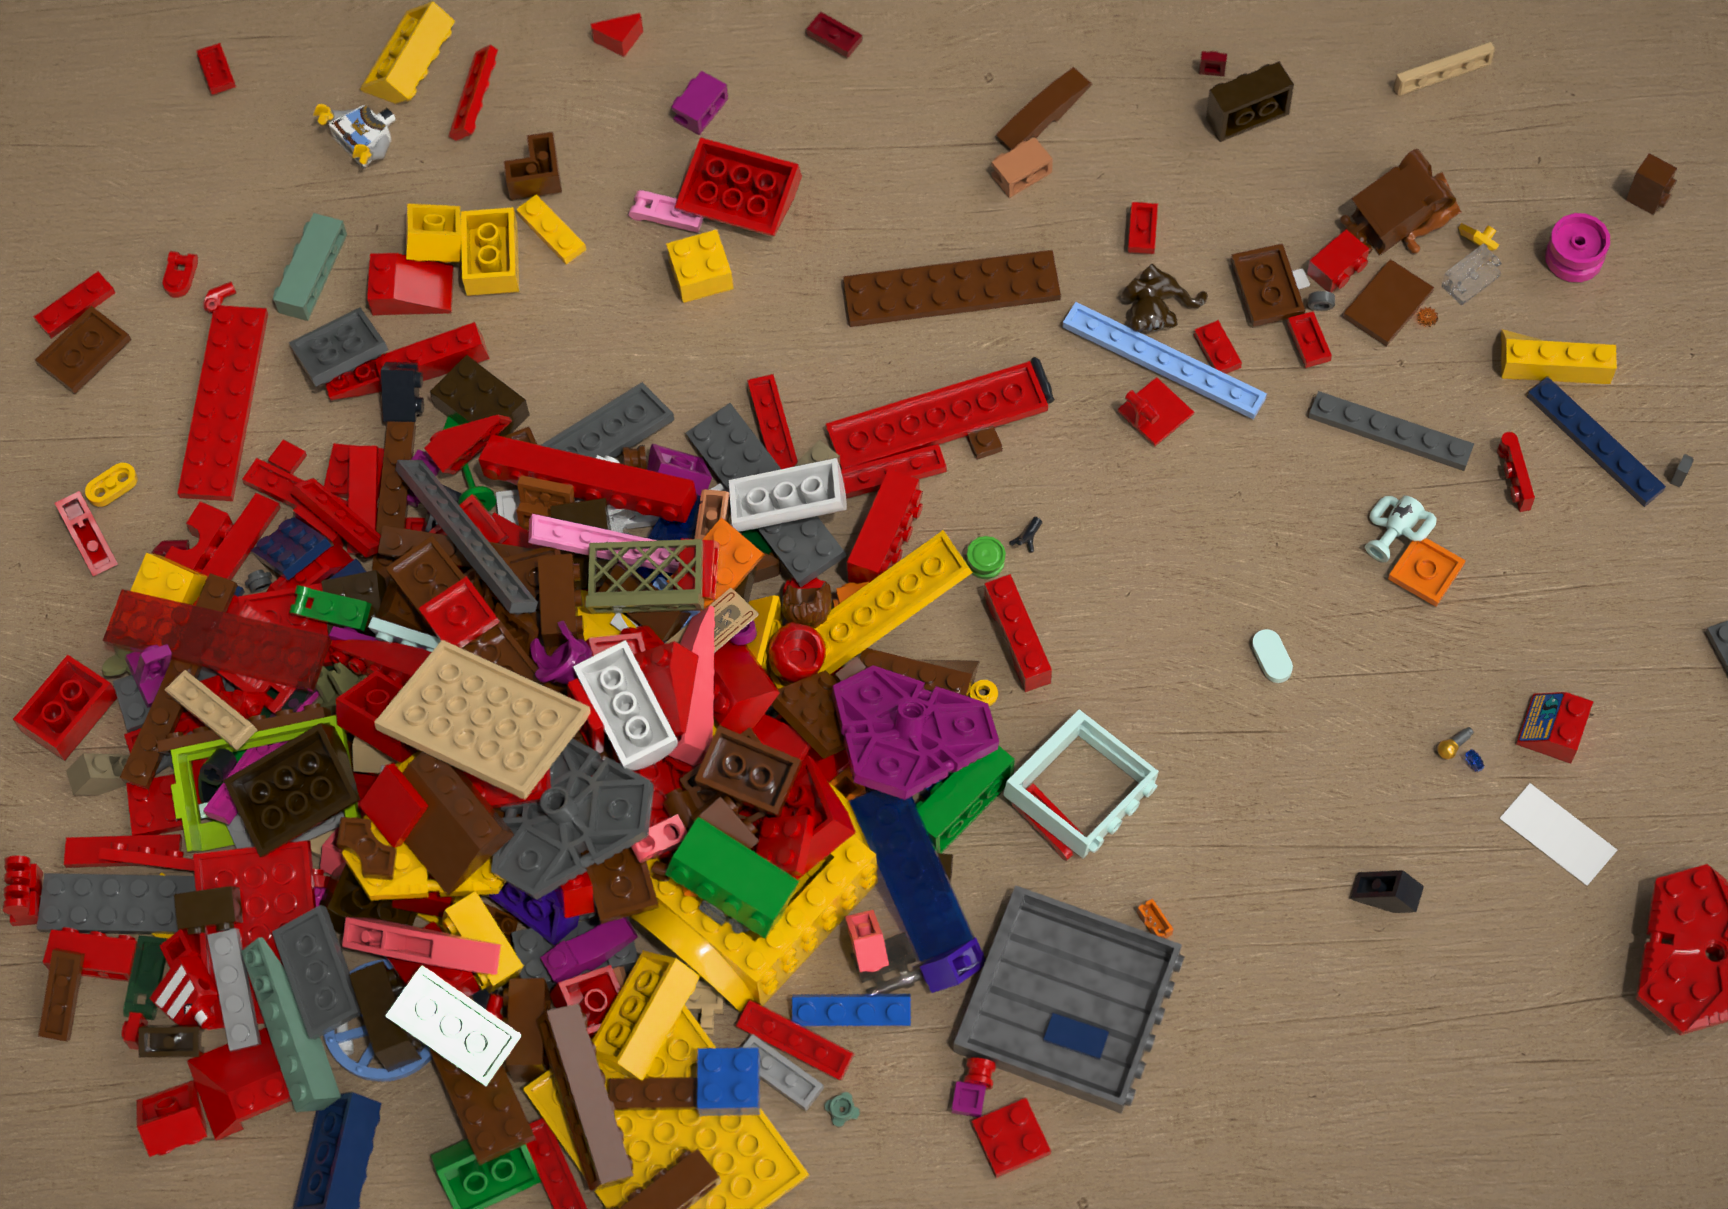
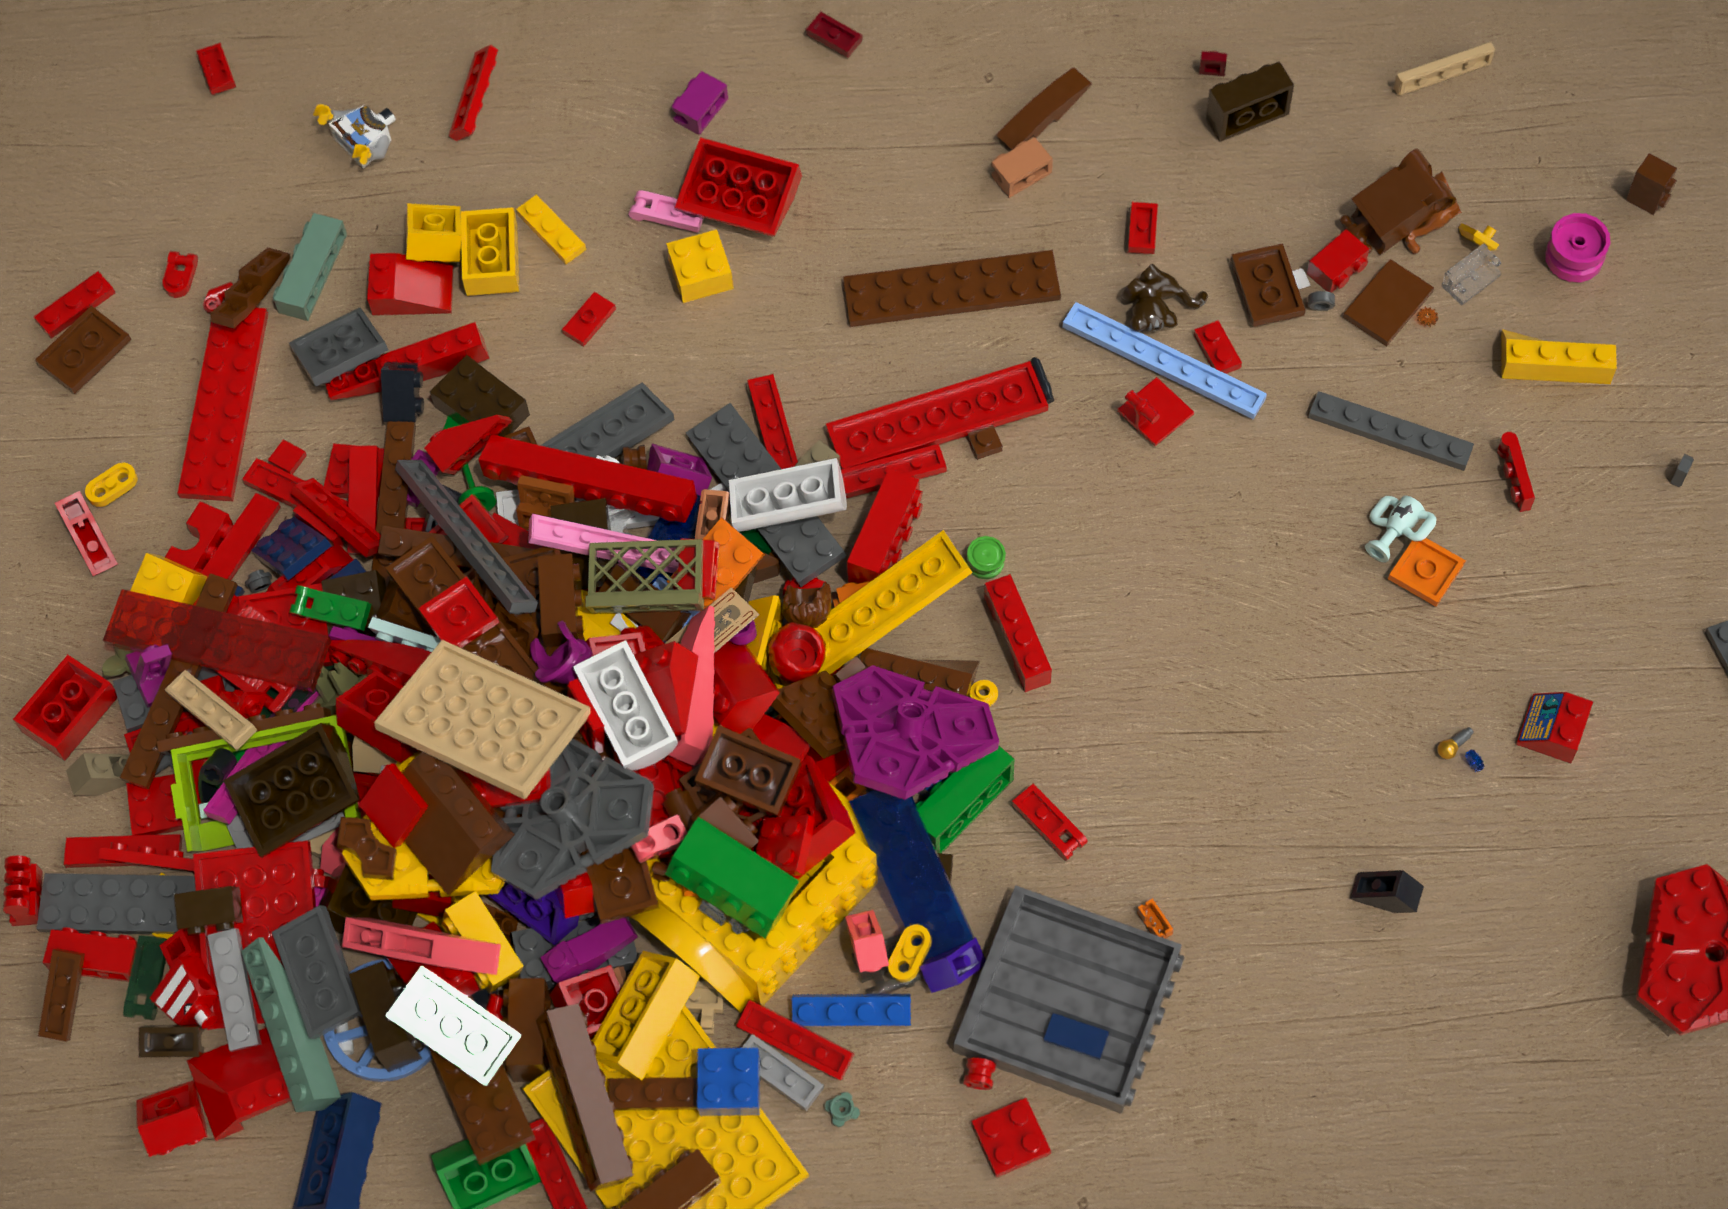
(130, 1029): red plate -> none
(164, 546): dark red arm -> none
(253, 285): none -> reddish brown slope
(408, 53): yellow slope -> none
(537, 173): reddish brown brick -> none
(589, 319): none -> red plate
(618, 33): red slope -> none
(909, 954): none -> yellow plate
(968, 1099): magenta plate -> none
(1028, 534): black bar -> none
(1111, 748): light aqua window -> none
(1272, 656): light aqua tile -> none
(1309, 339): red plate -> none
(1558, 834): white sticker -> none
(1596, 441): dark blue plate -> none

